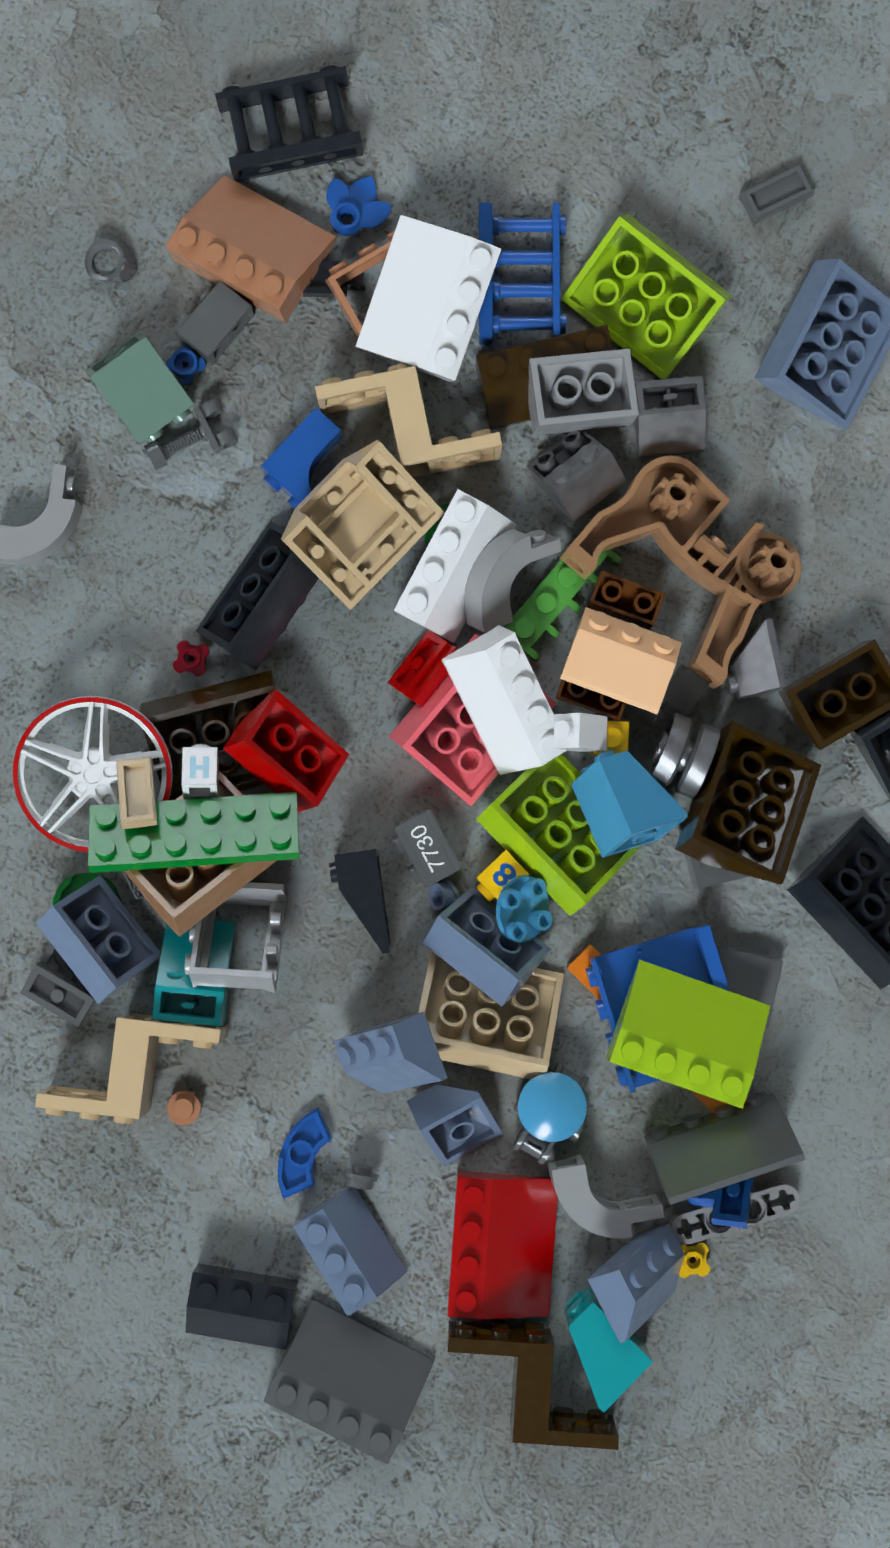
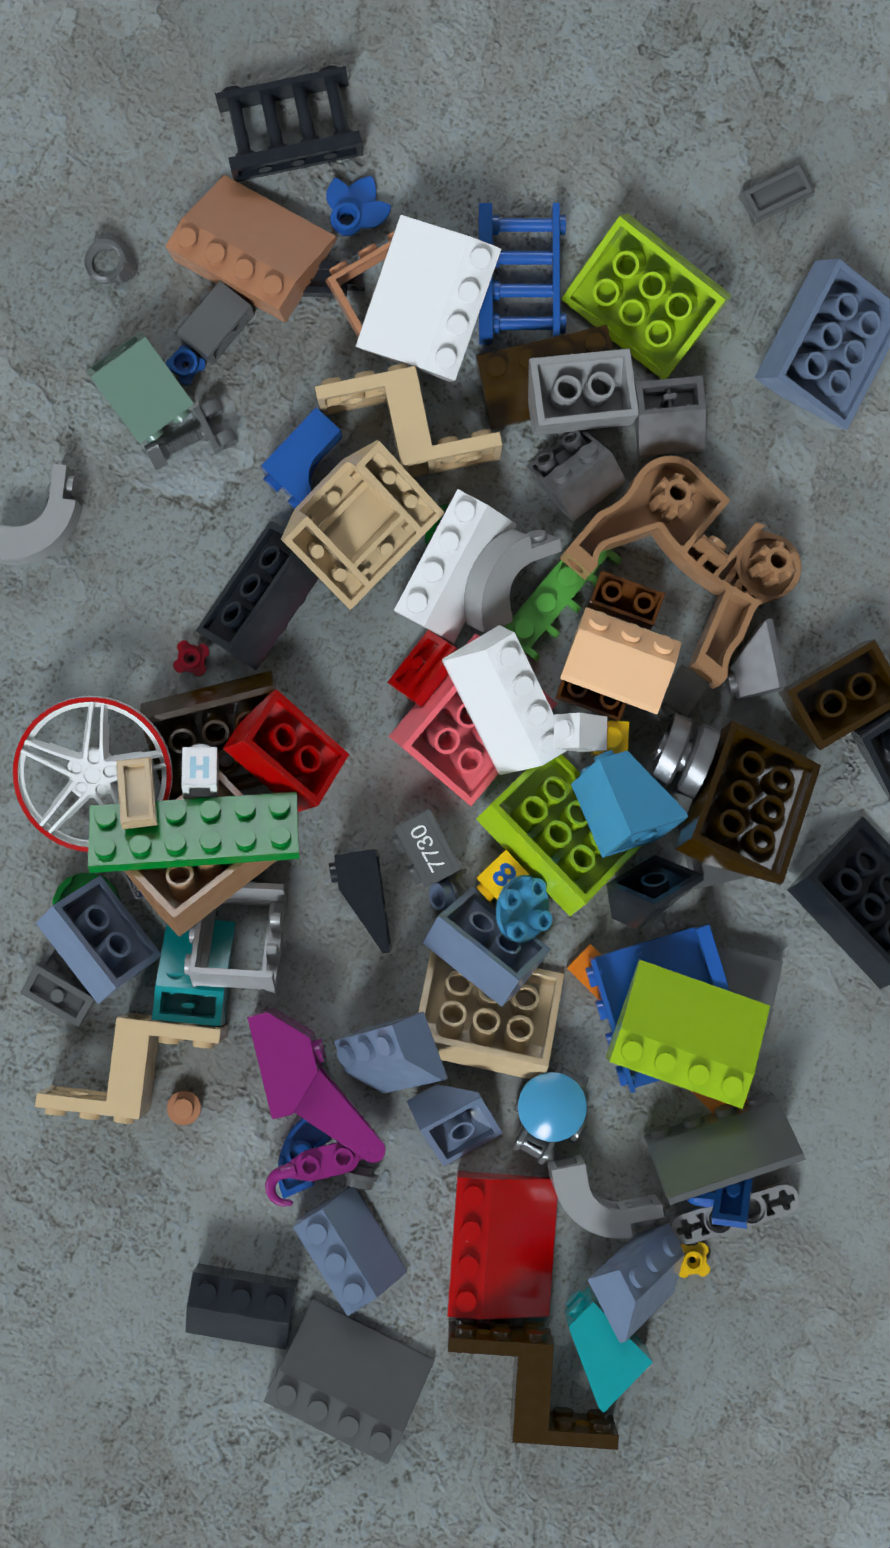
(298, 1084): none -> magenta slope
(649, 890): none -> black slope

